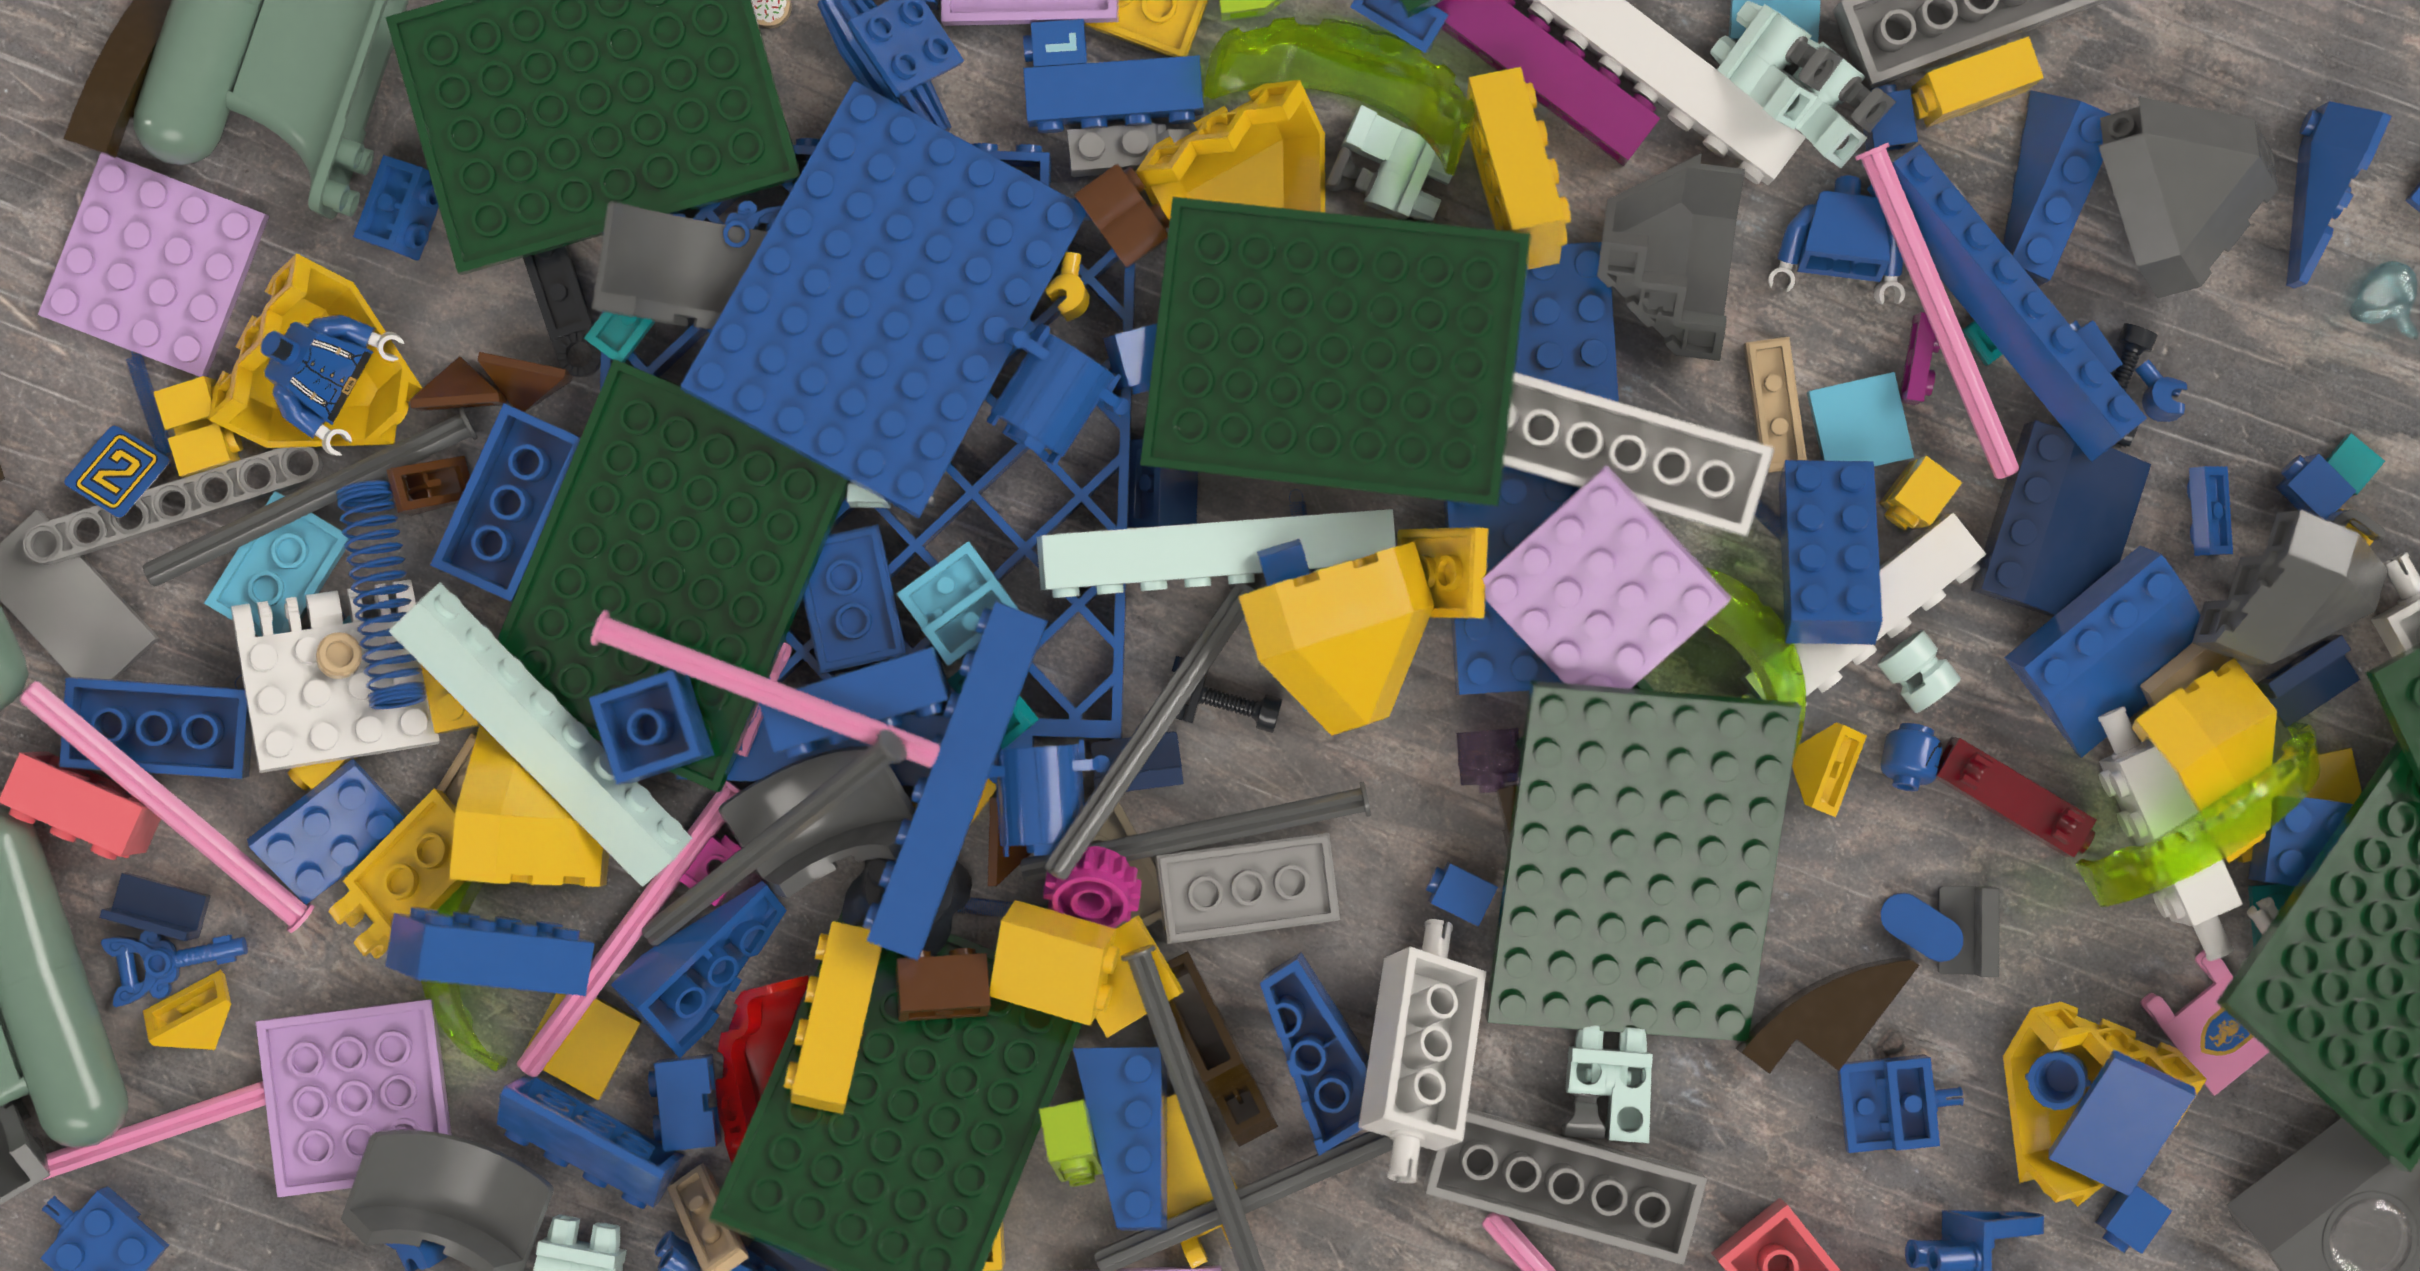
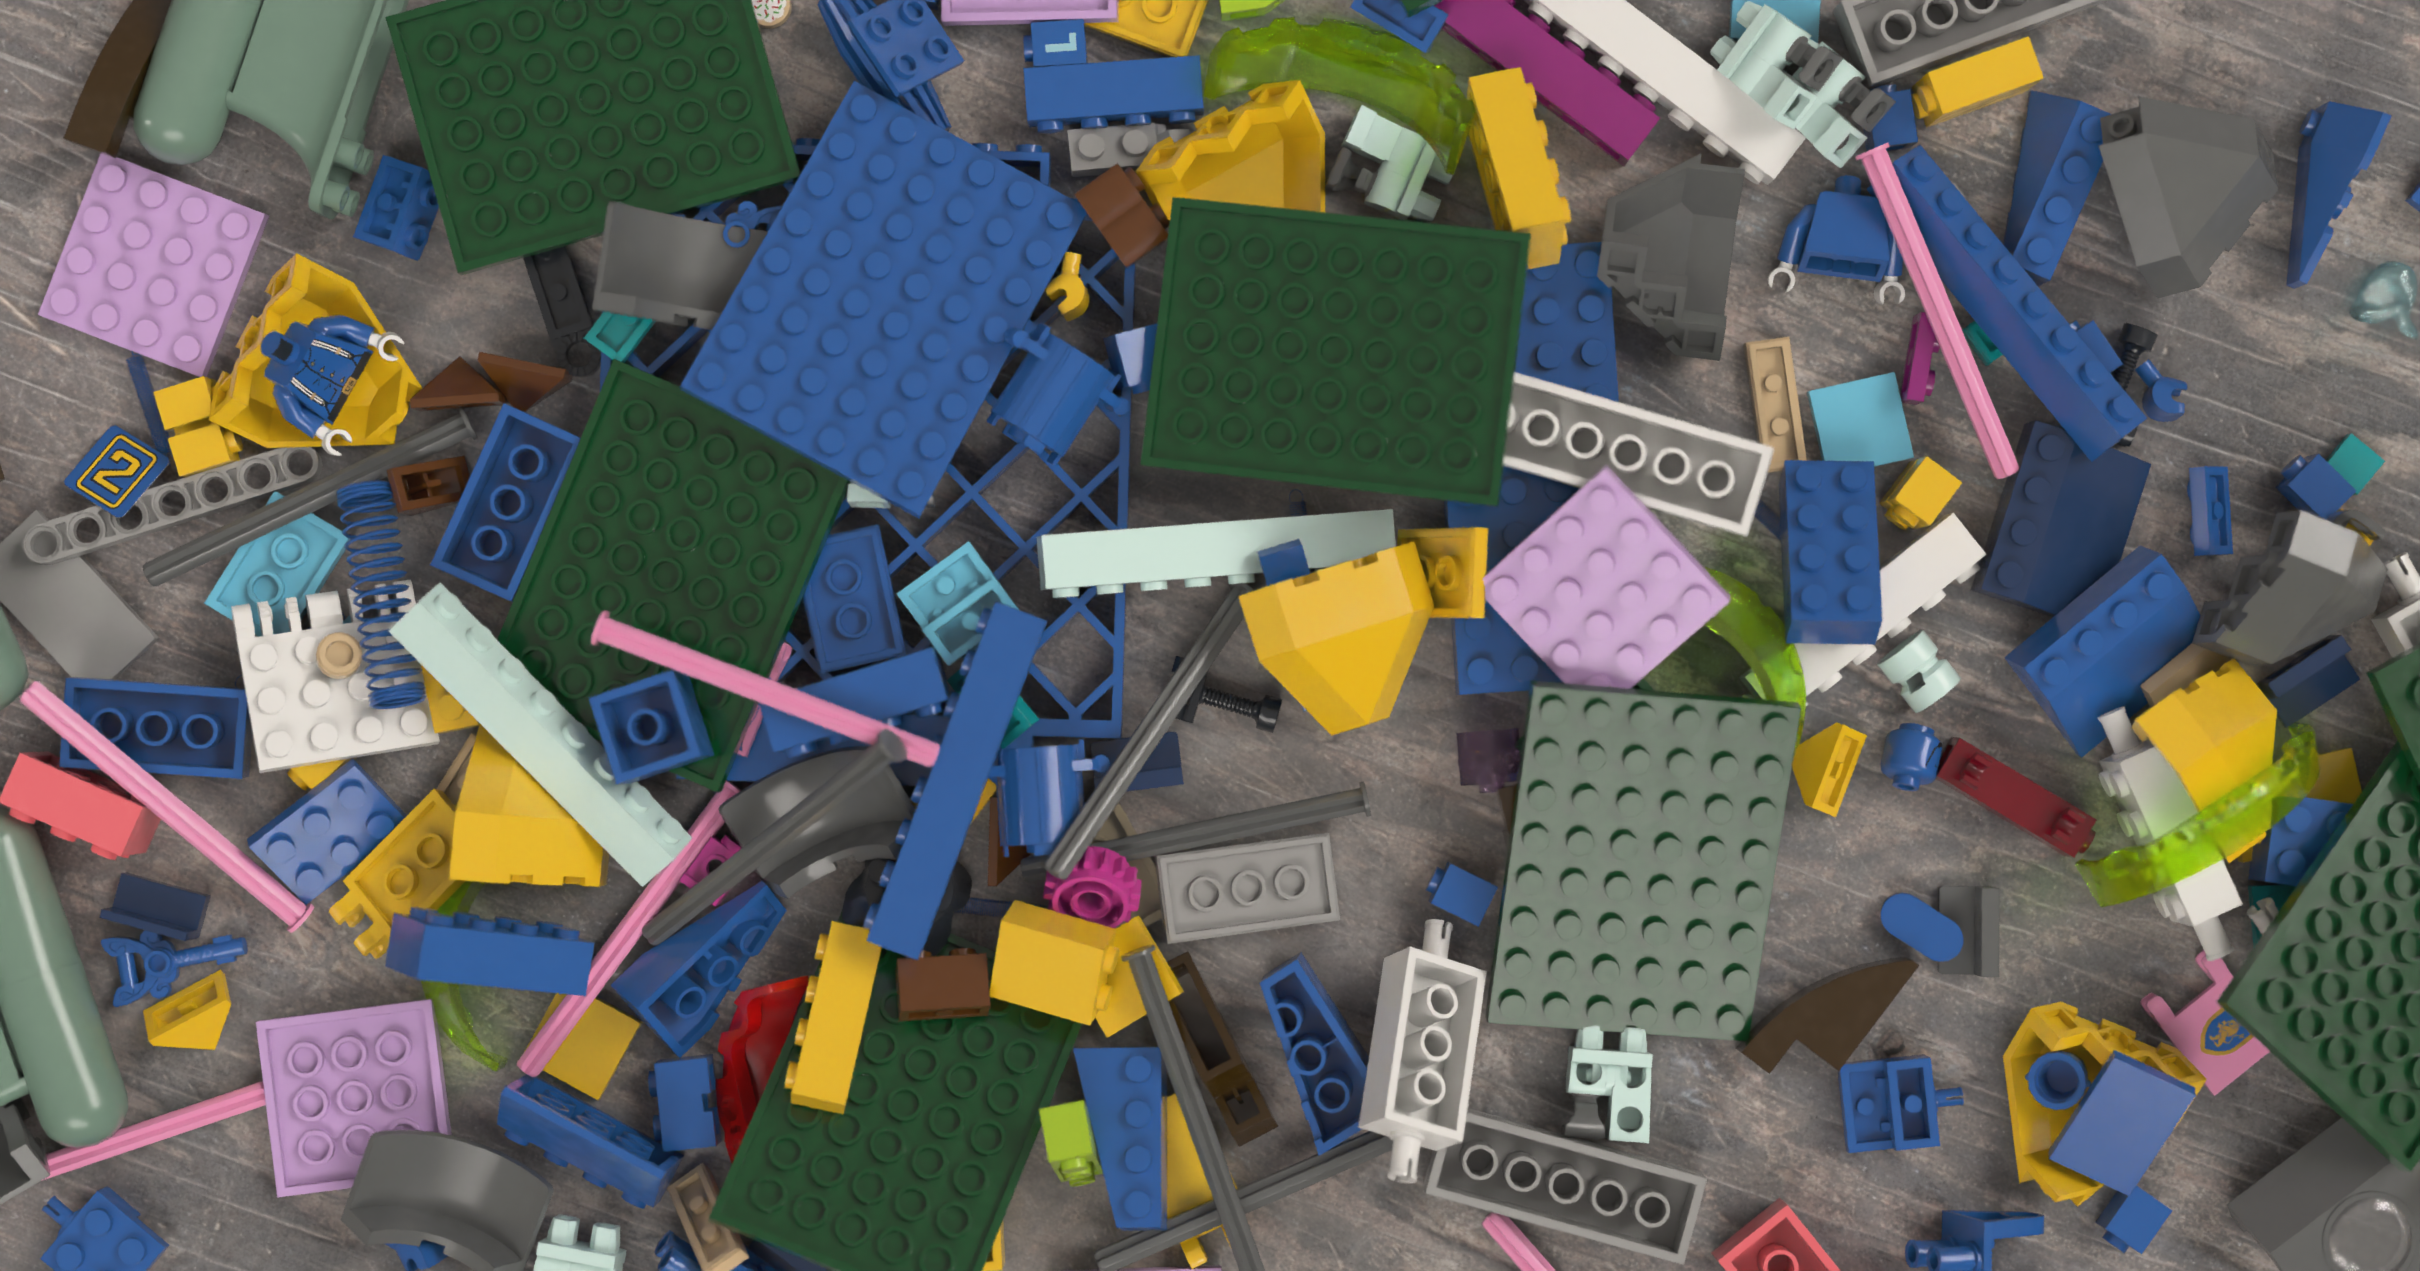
(1160, 494): dark blue panel -> none

